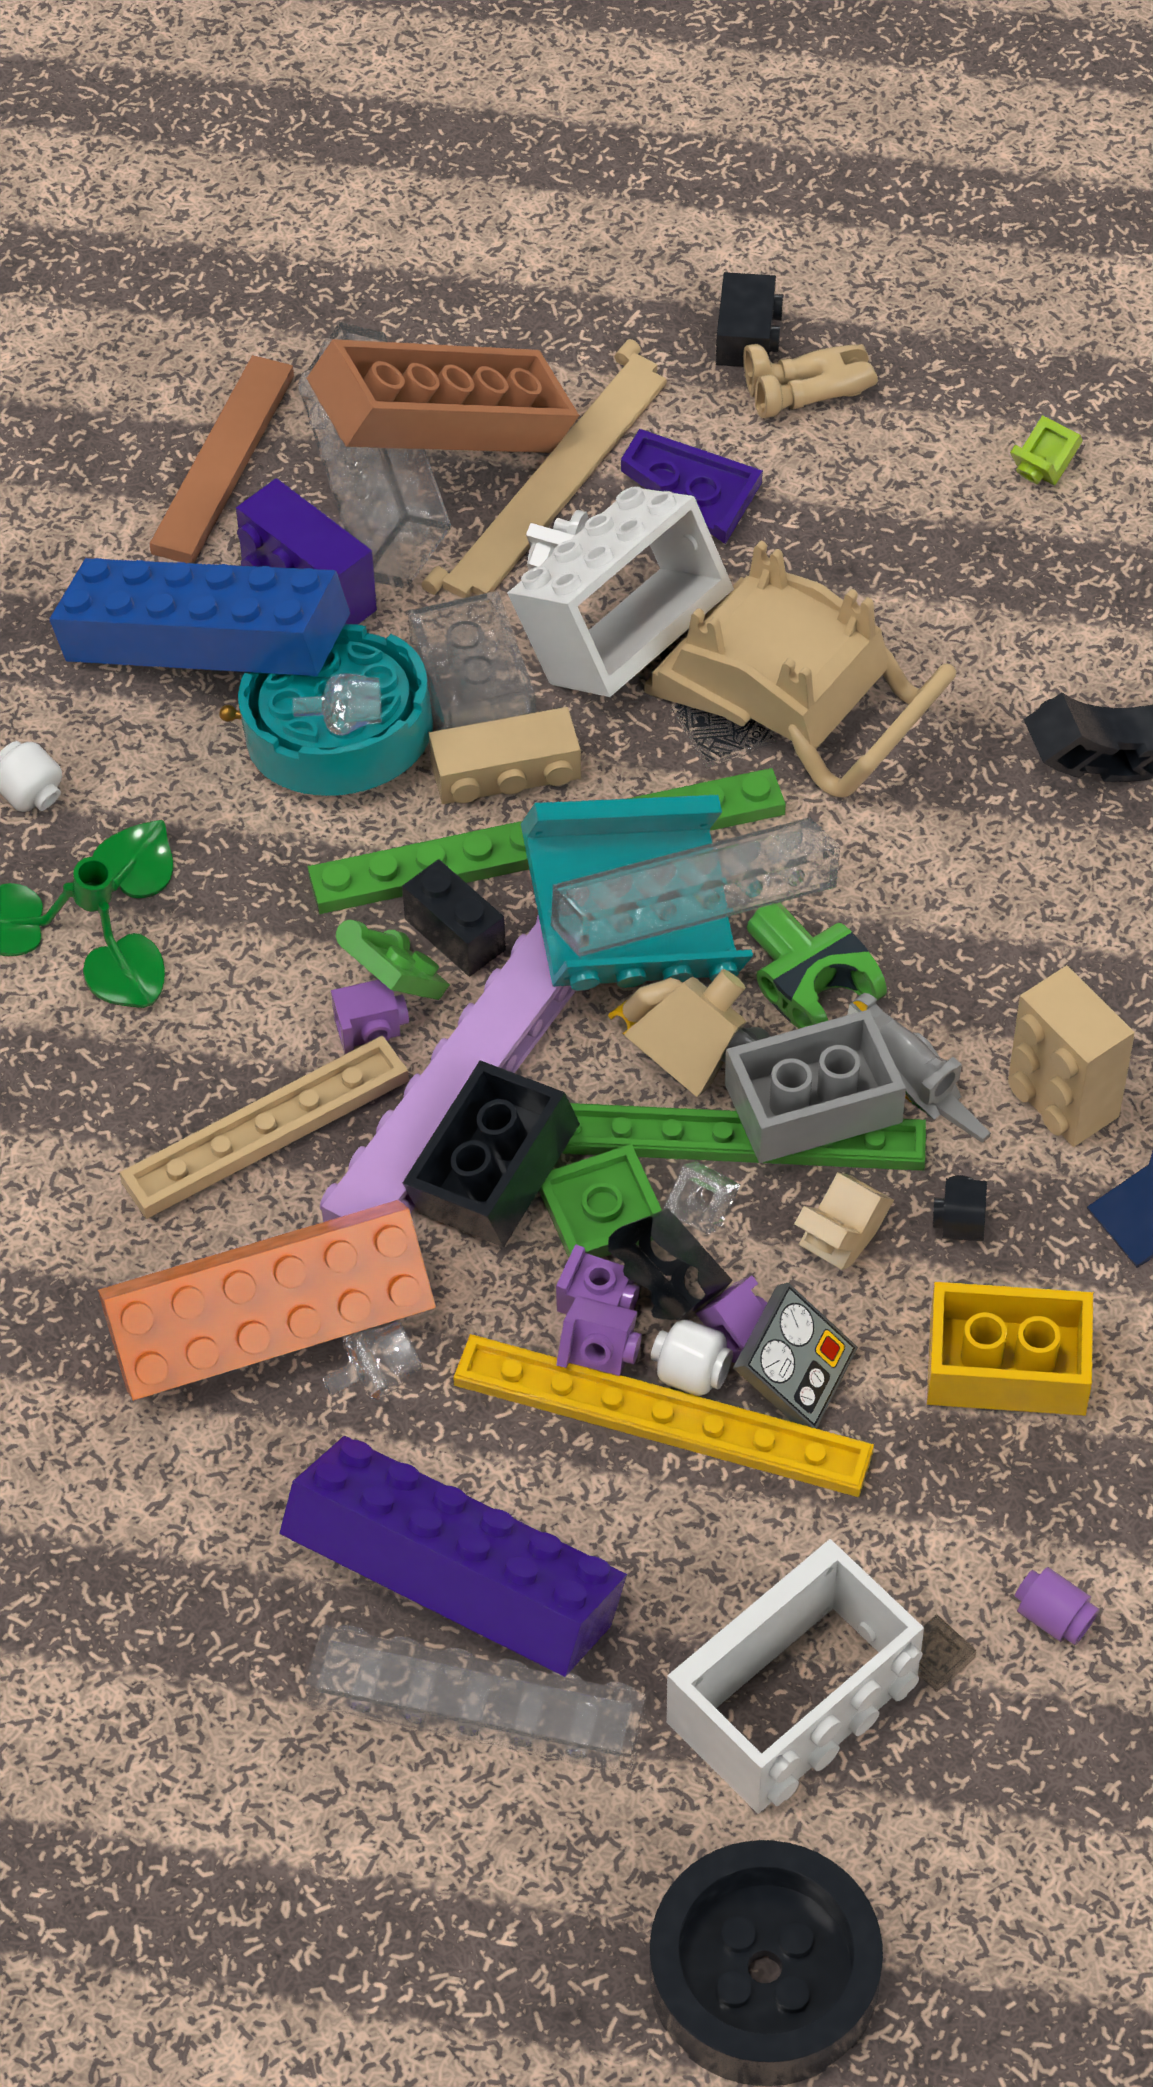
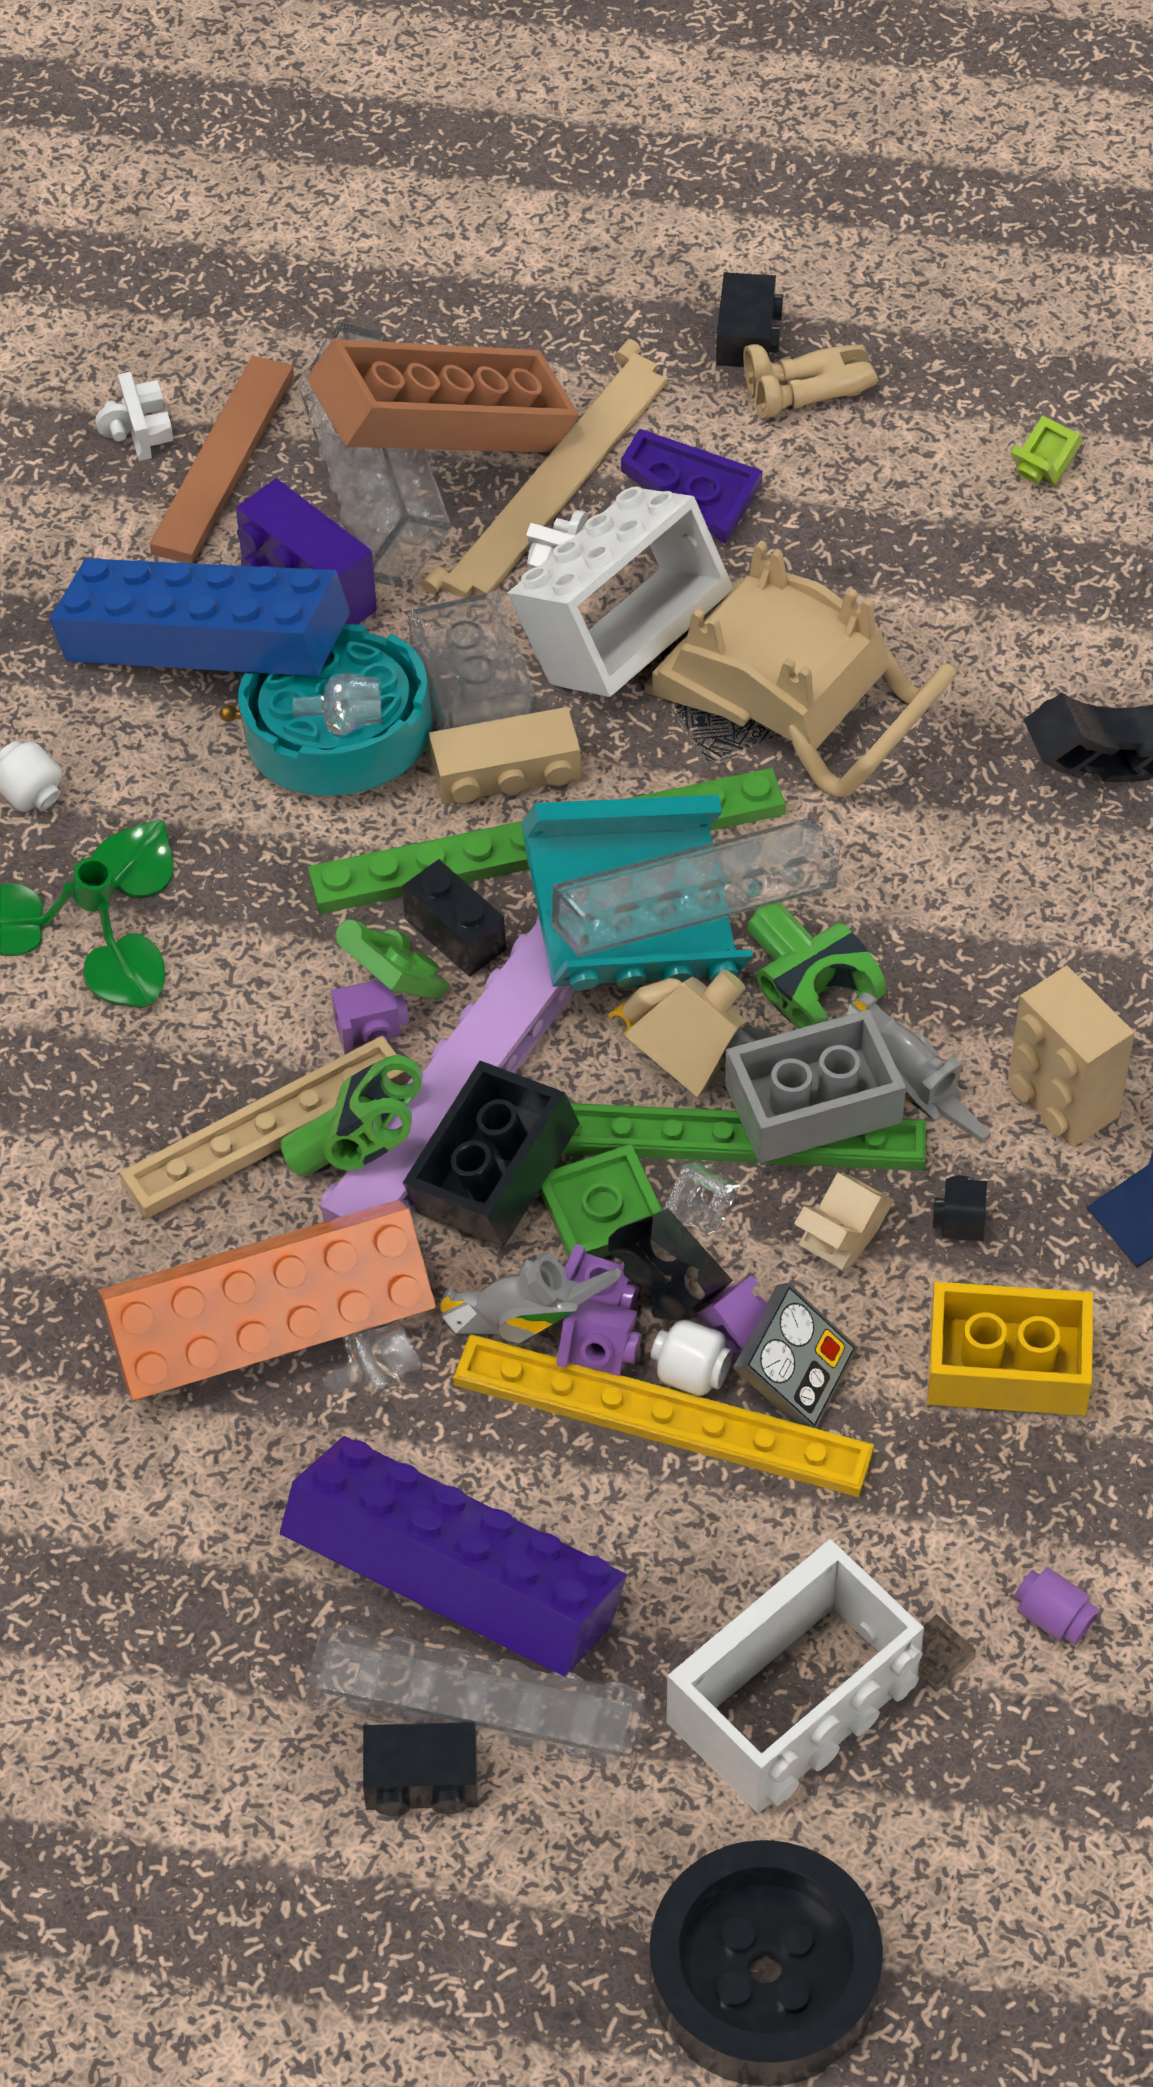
(120, 419): none -> white hips
(358, 1124): none -> bright green connector
(420, 1767): none -> black brick
(522, 1302): none -> light grey animal

